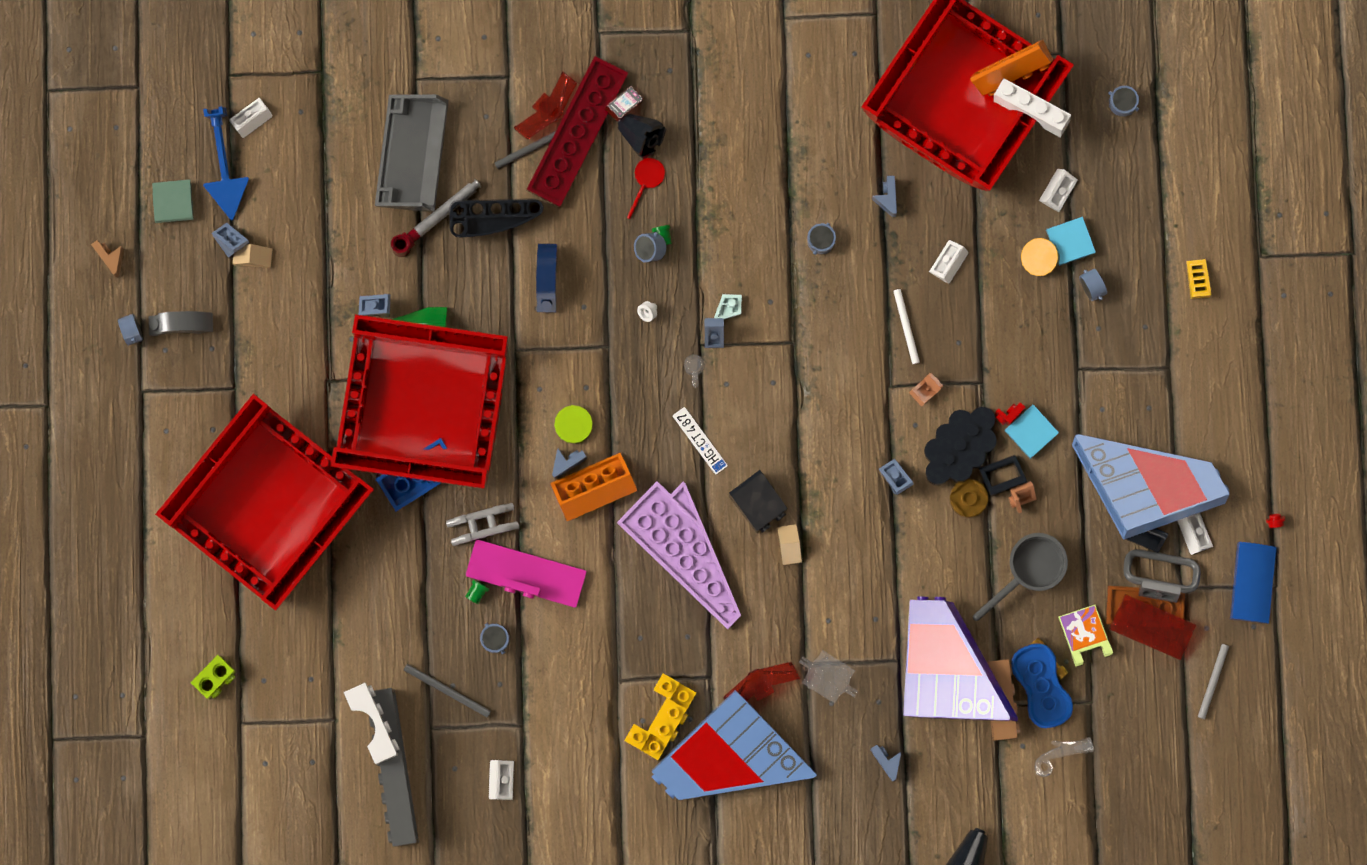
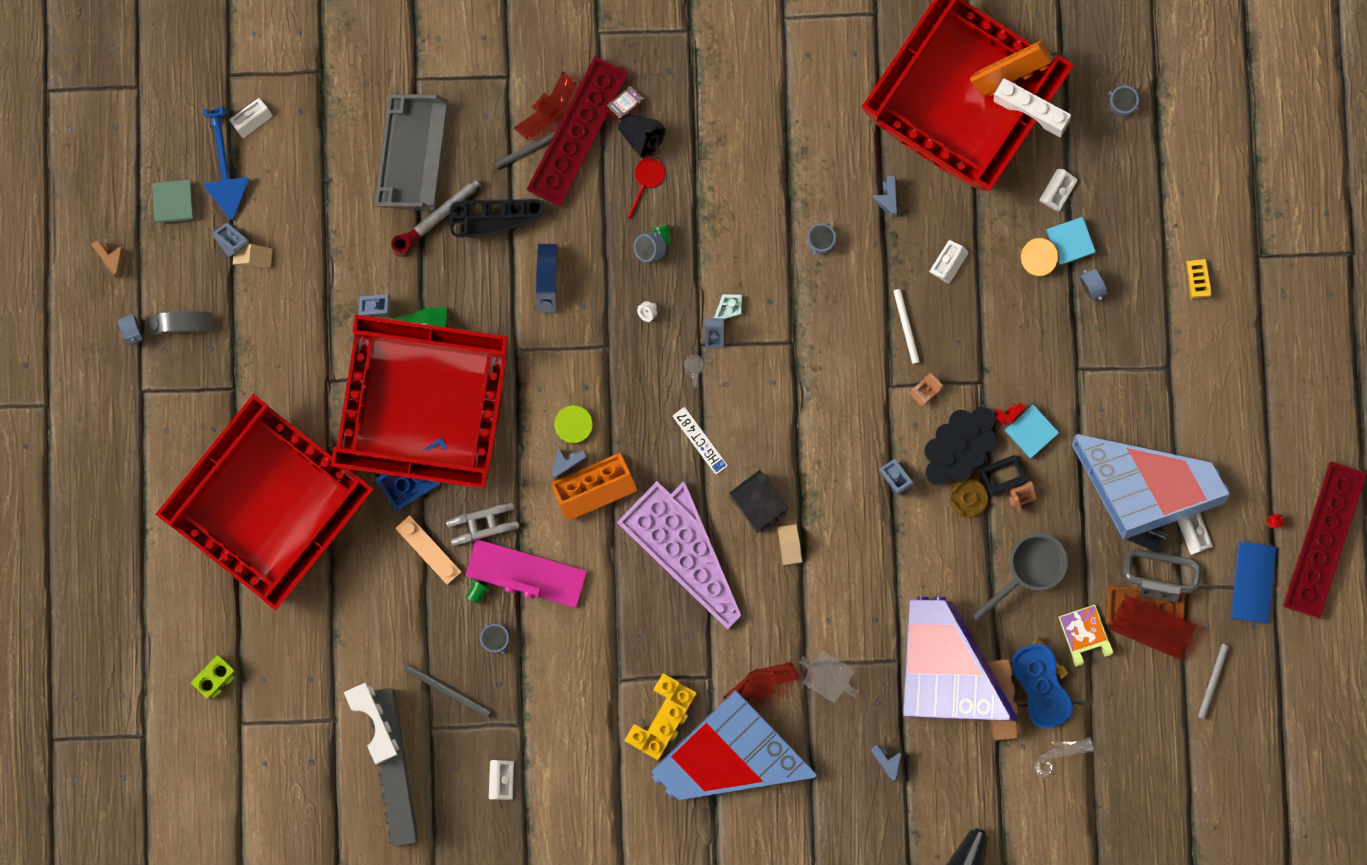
(428, 550): none -> light nougat plate
(1324, 540): none -> dark red plate

